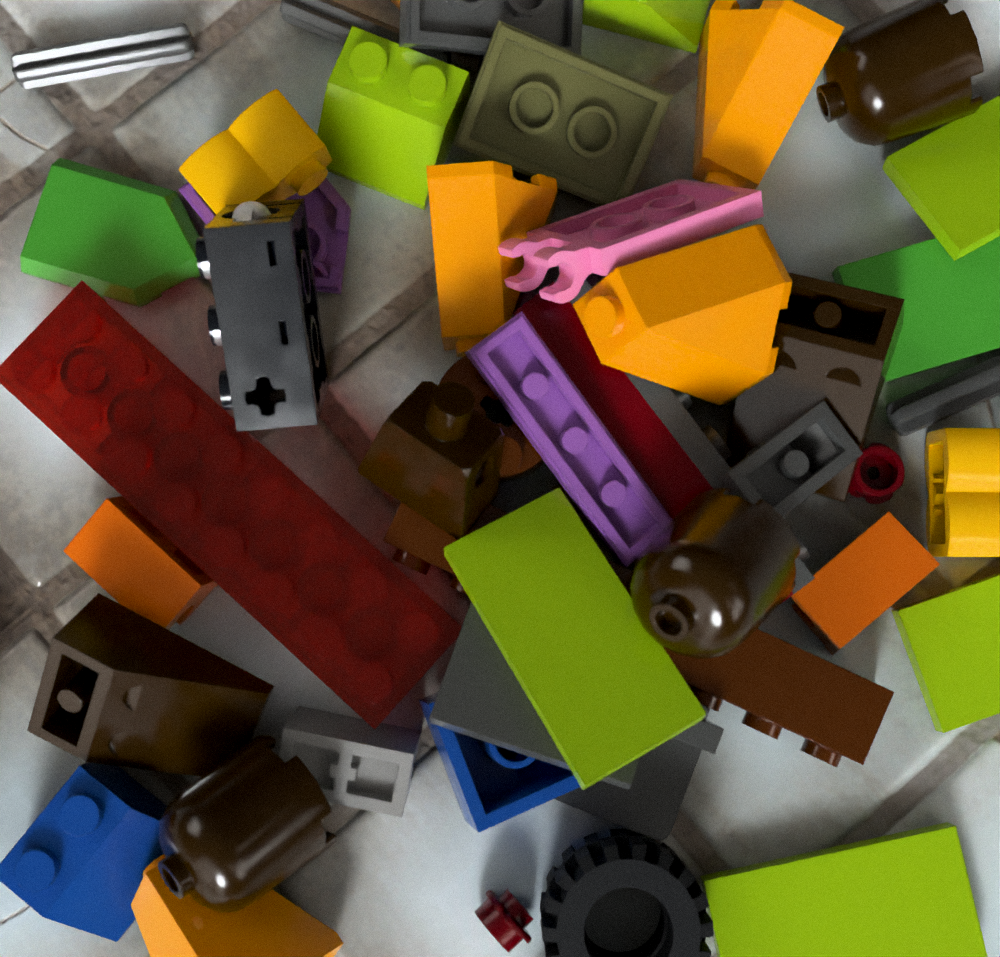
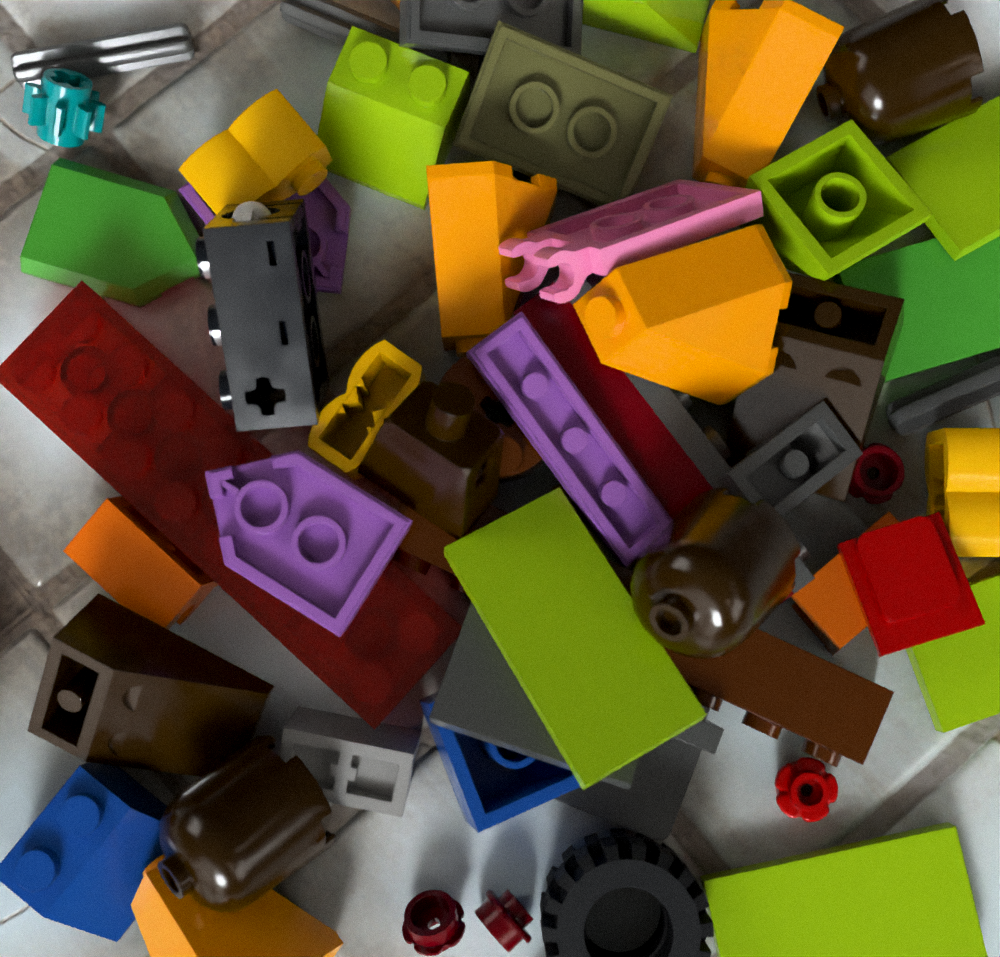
(63, 107): none -> teal gear
(304, 534): none -> medium lavender tile
(352, 420): none -> yellow brick
(430, 909): none -> dark red plate
(788, 789): none -> red plate
(834, 203): none -> lime slope
(910, 584): none -> red piece

